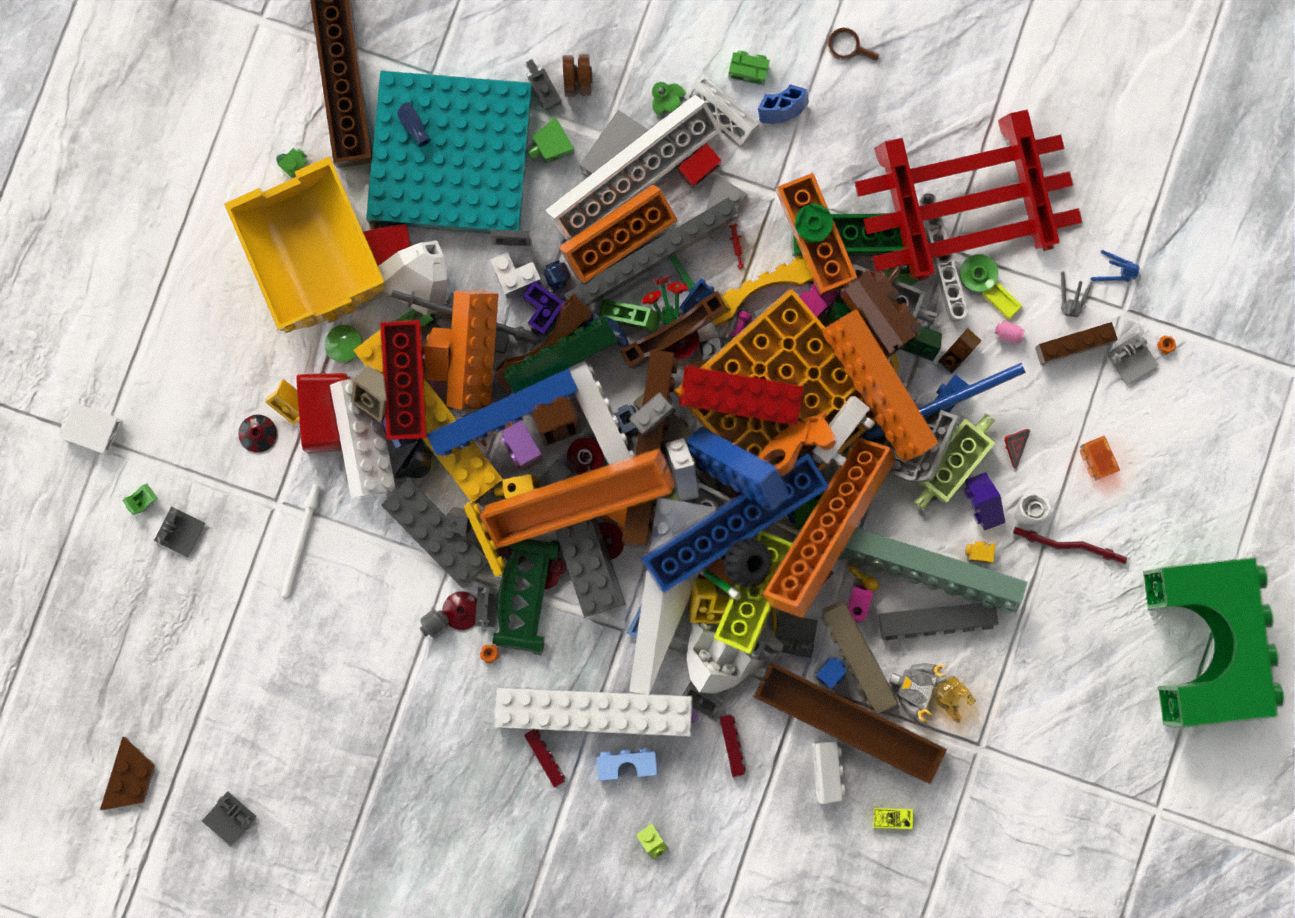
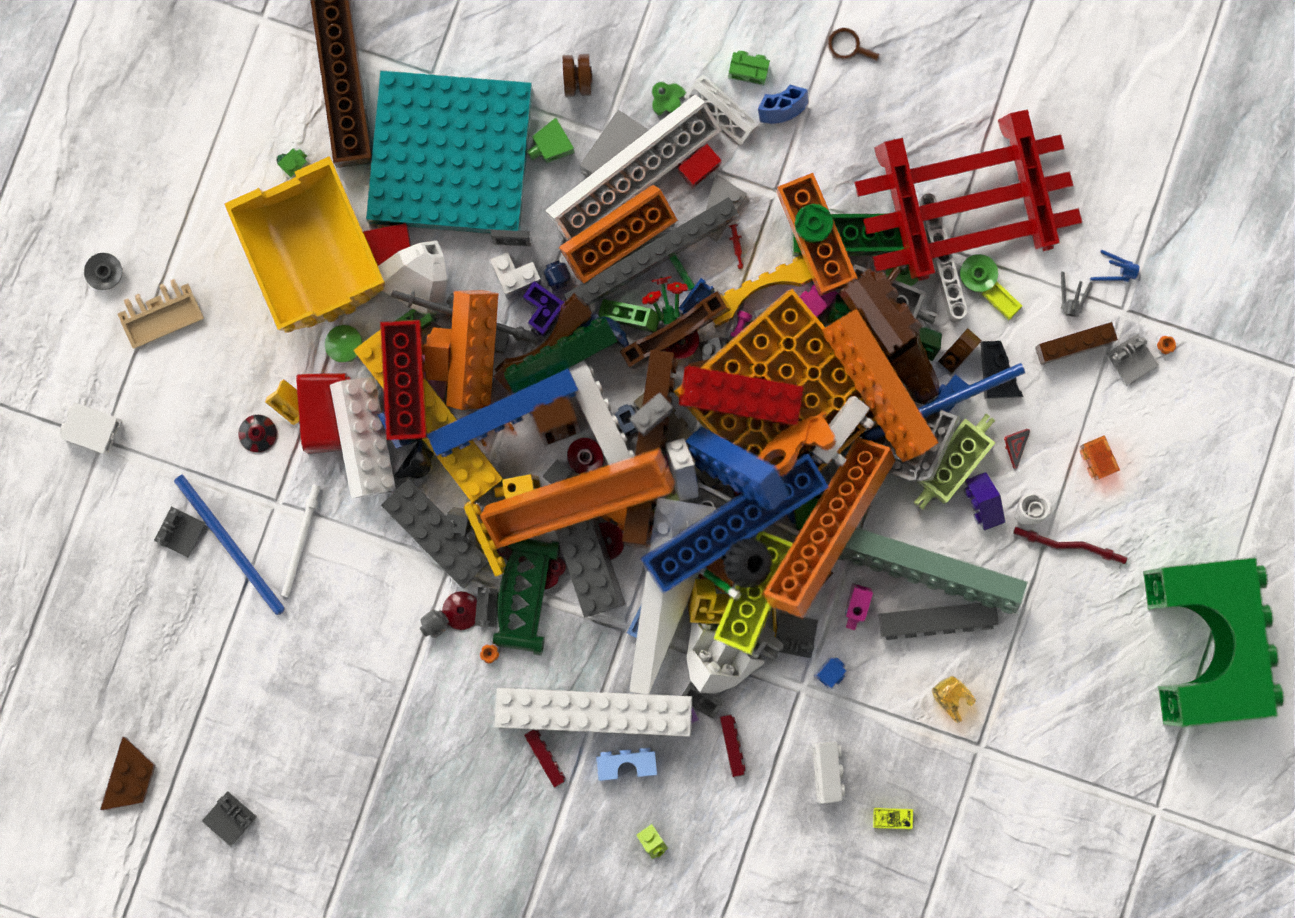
(95, 266): none -> dark grey dish
(140, 499): bright green bracket -> none
(161, 317): none -> tan hinge
(229, 544): none -> blue piece
(369, 392): dark tan slope -> none
(413, 124): dark blue piece -> none
(524, 449): medium lavender brick -> none
(542, 86): dark grey hinge -> none
(850, 723): reddish brown piece -> none
(860, 657): dark tan brick -> none
(868, 582): yellow bar -> none
(916, 370): none -> reddish brown wedge
(917, 687): light grey torso -> none
(980, 552): yellow brick -> none
(994, 361): none -> black wing
(1009, 332): bright pink brick -> none

